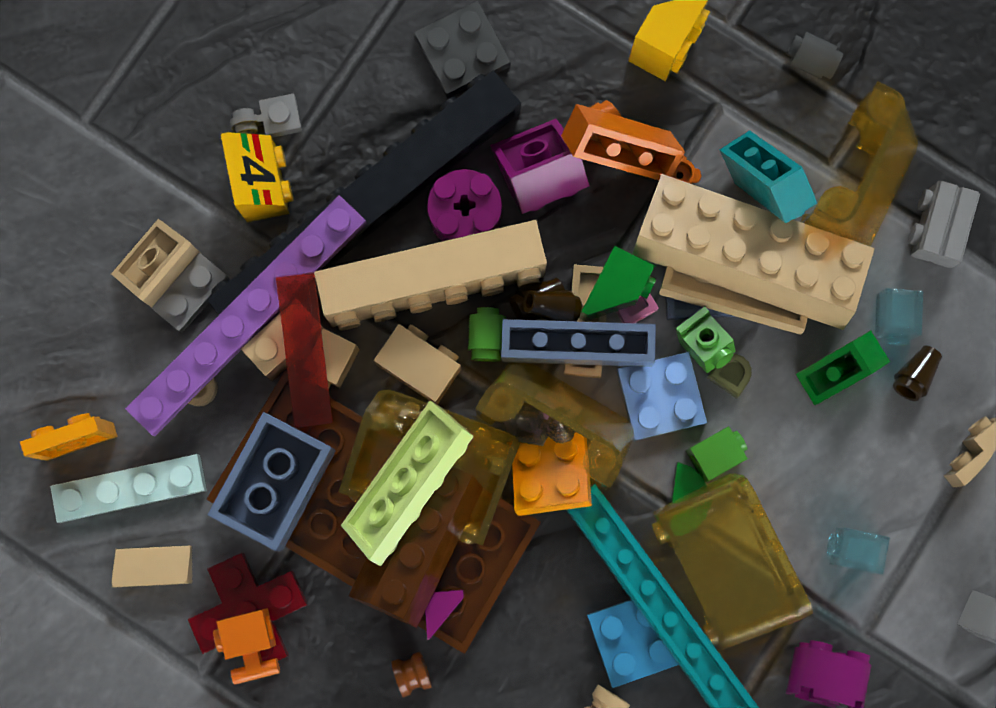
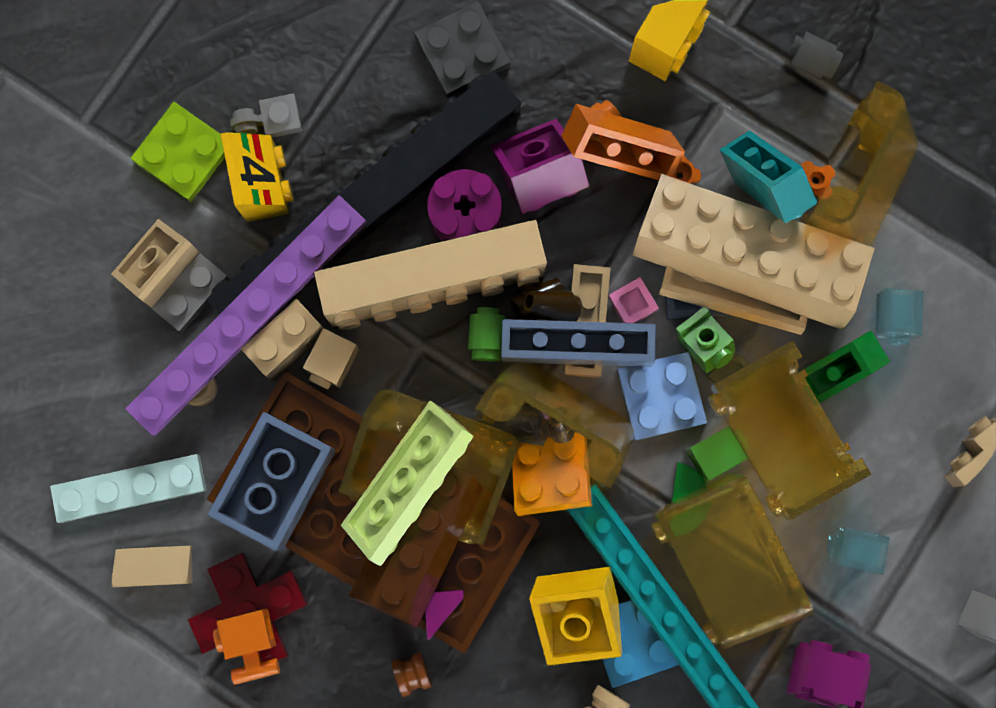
(78, 434): light orange plate -> none
(181, 152): none -> lime plate
(304, 349): clear red plate -> none
(418, 363): tan brick -> none
(577, 616): none -> yellow slope
(619, 285): green slope -> none
(786, 433): none -> clear yellow windscreen
(823, 174): none -> orange plate
(917, 374): dark brown cone -> none
(943, 224): light grey brick -> none

